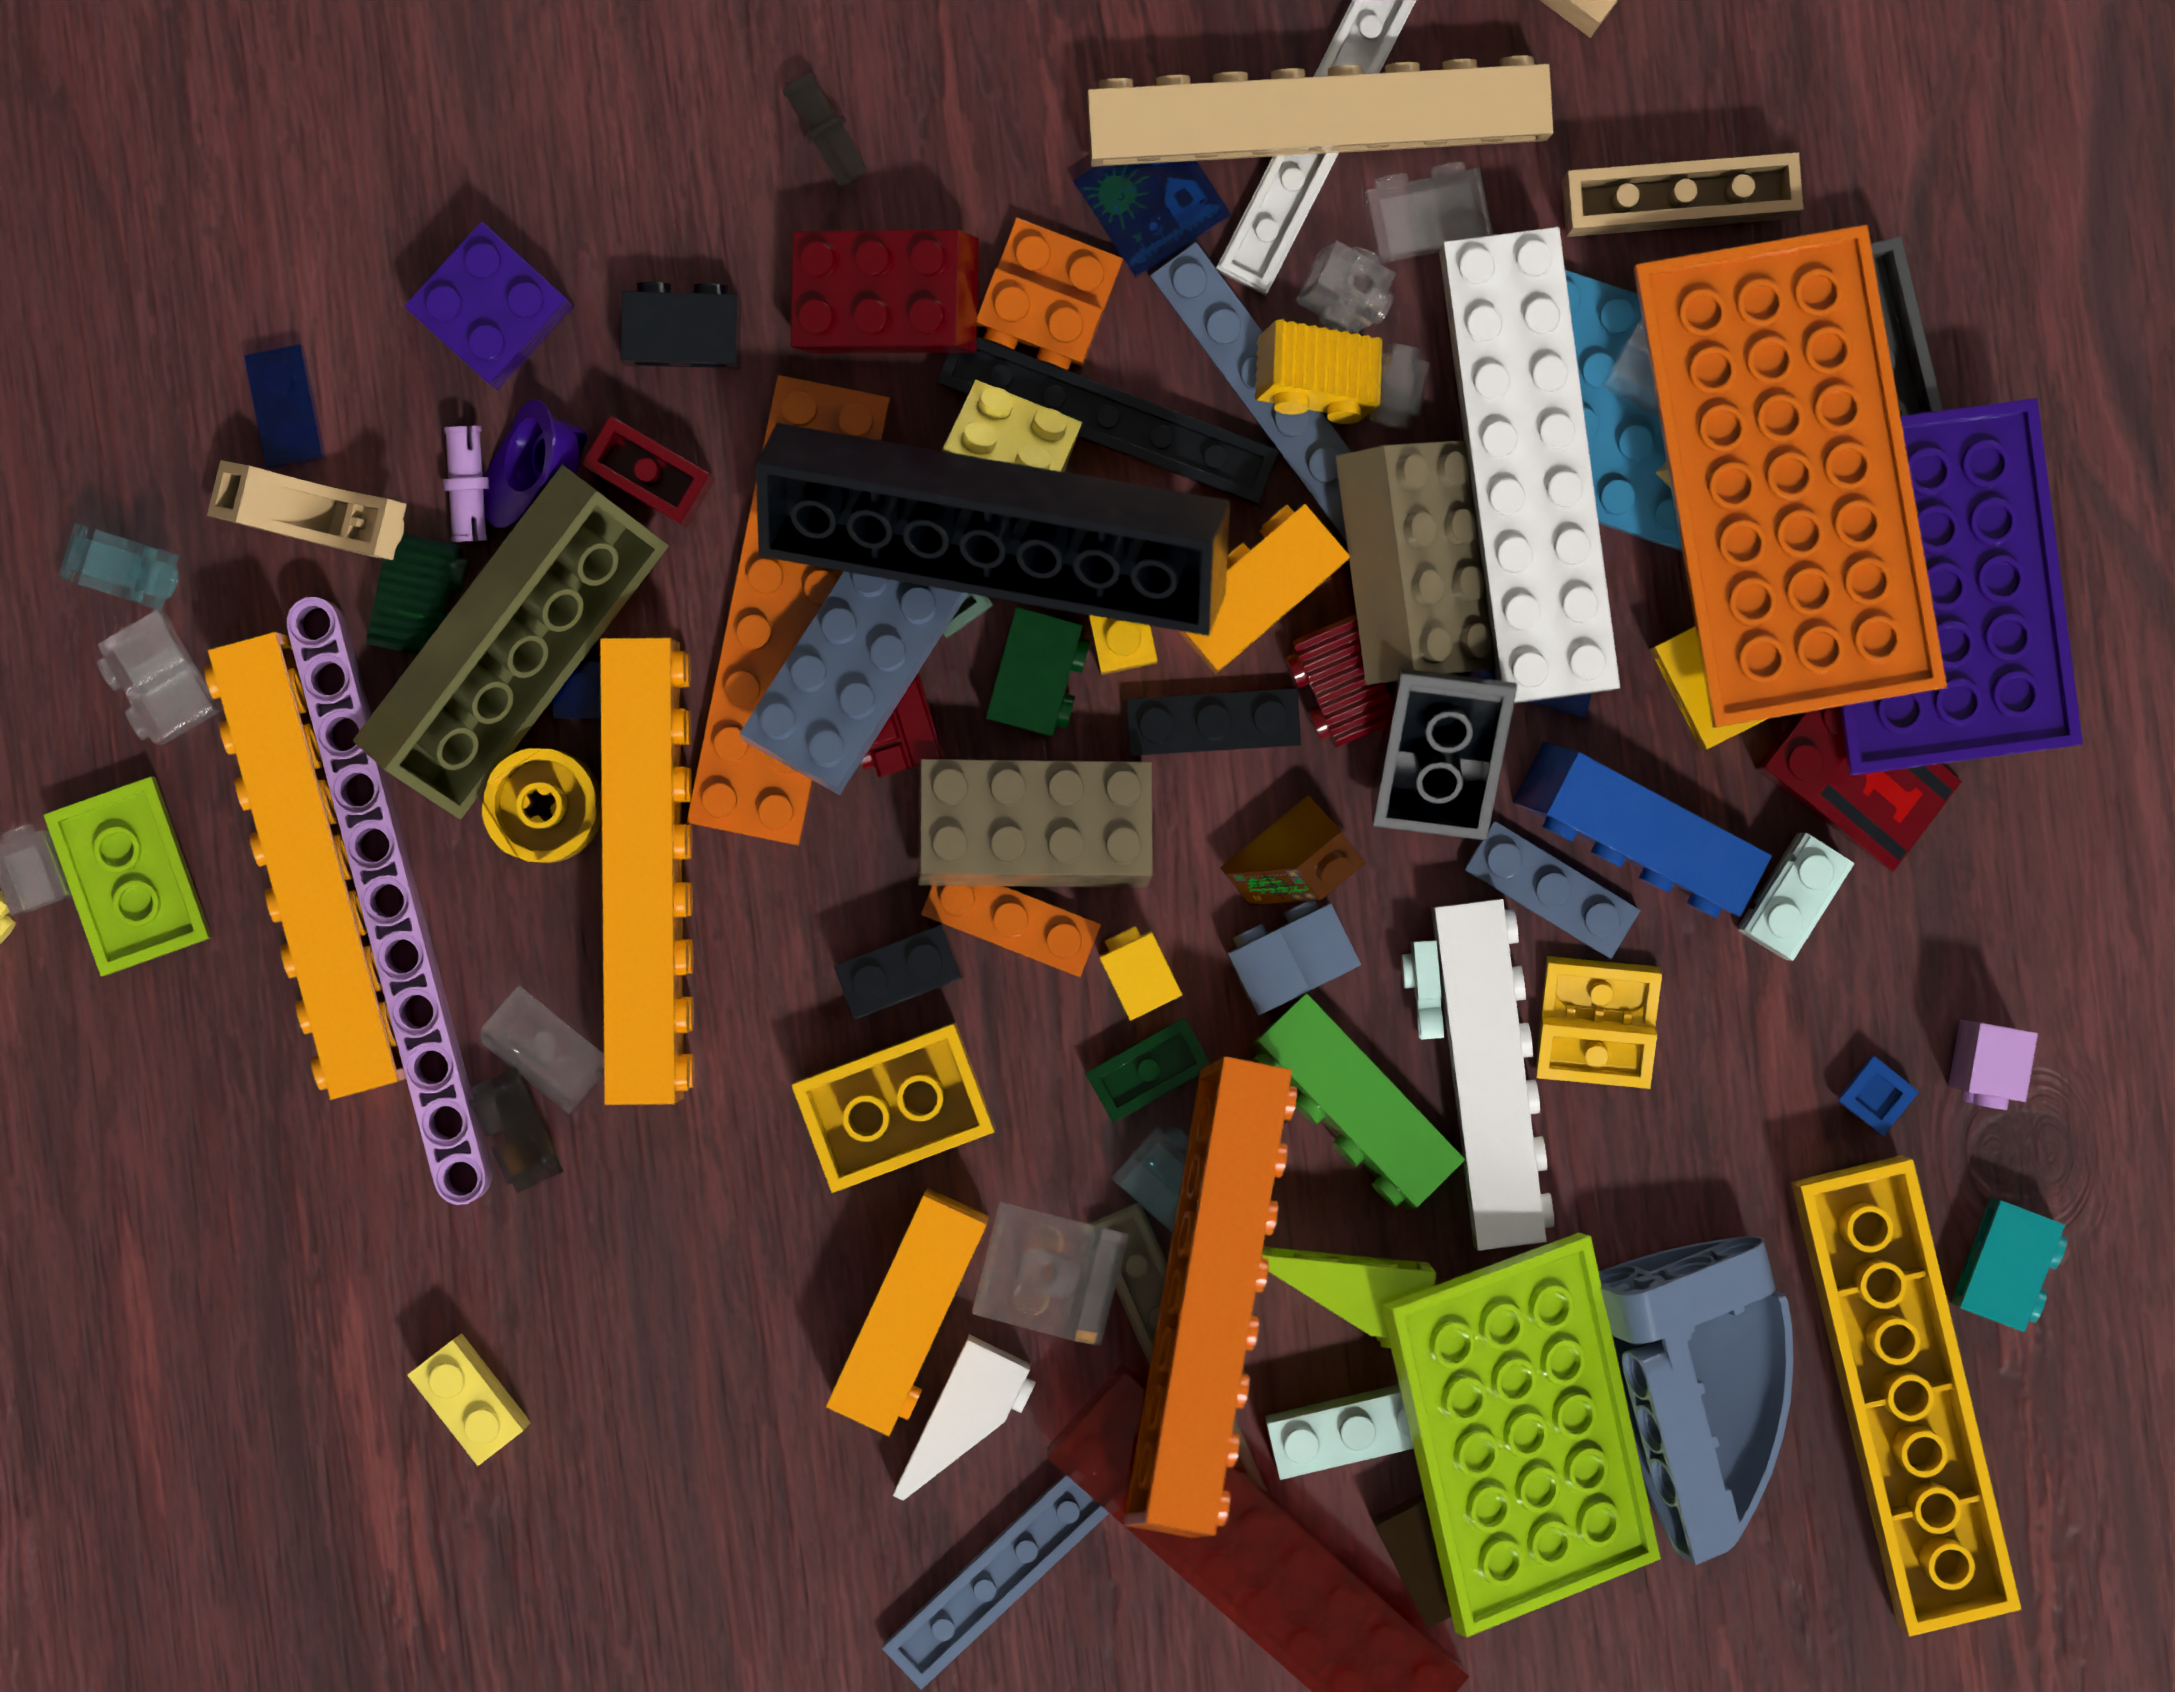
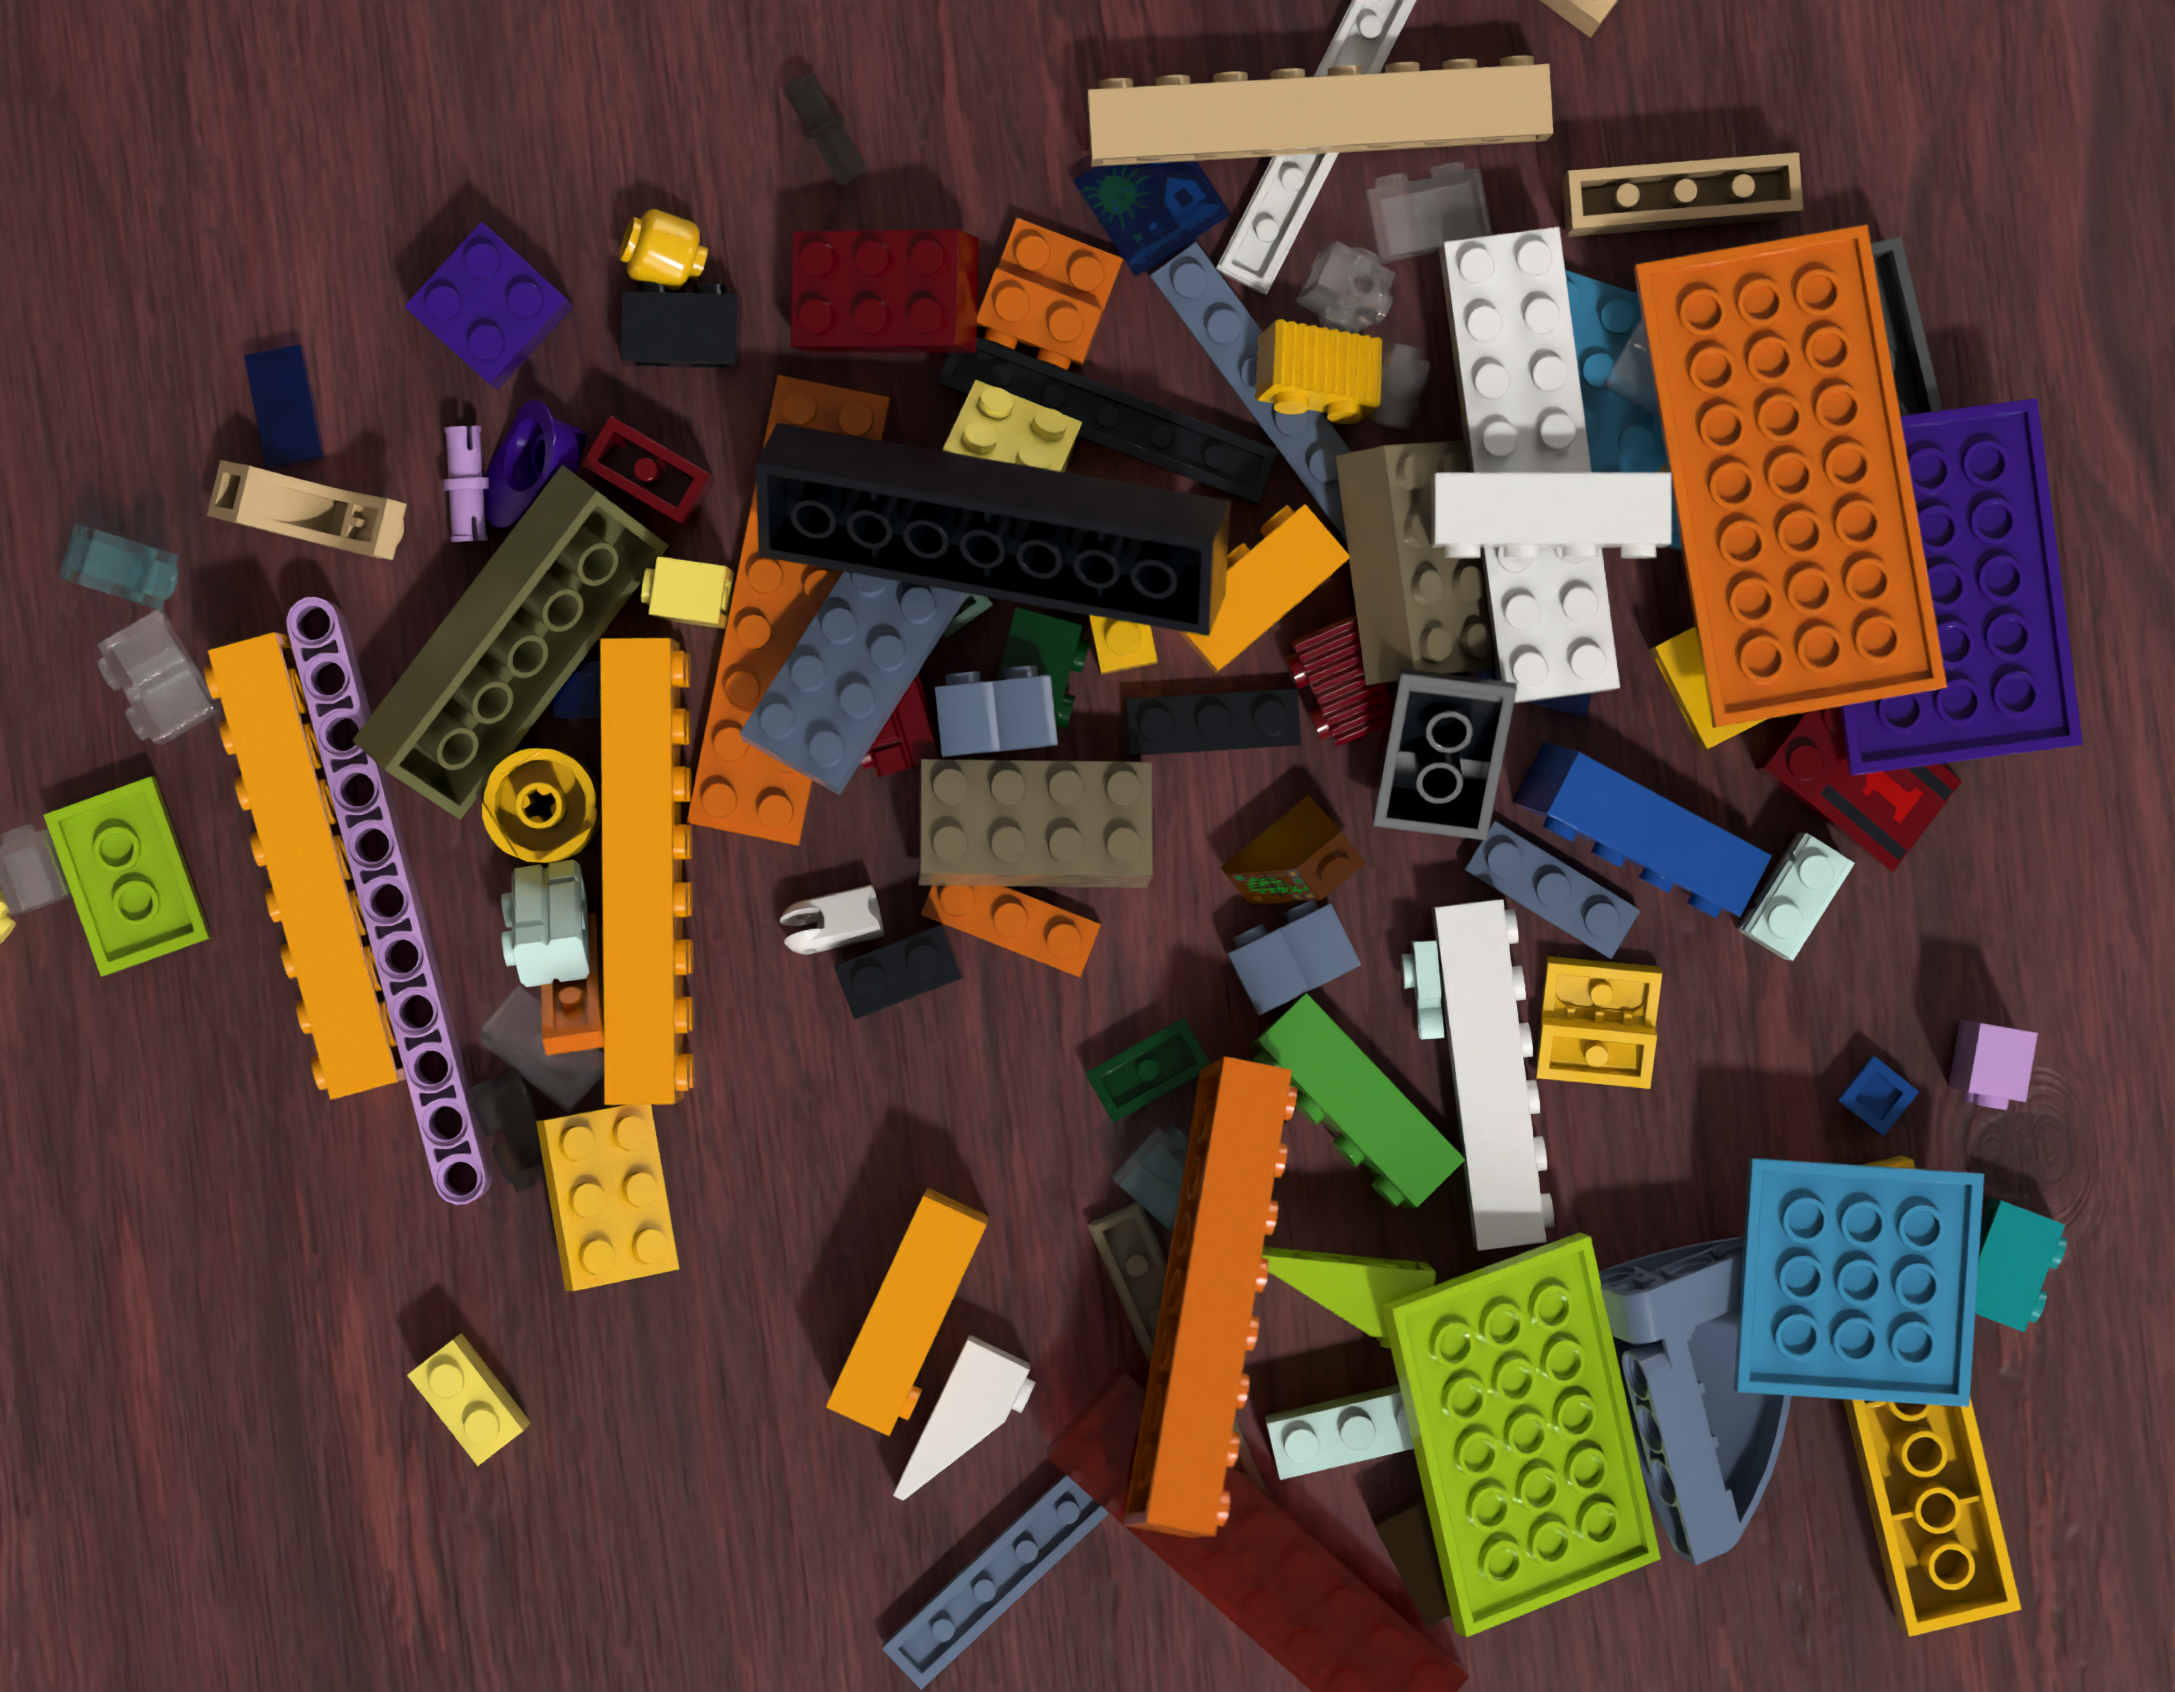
(415, 593): clear green brick -> none
(547, 923): none -> light aqua brick
(575, 1008): none -> orange plate
(607, 1196): none -> yellow plate
(662, 250): none -> yellow head
(688, 592): none -> light yellow brick
(842, 920): none -> white piece
(893, 1107): yellow brick -> none
(995, 714): none -> sand blue brick
(1050, 1274): clear brick -> none
(1139, 972): yellow brick -> none
(1551, 511): none -> white brick
(1858, 1282): none -> dark azure plate

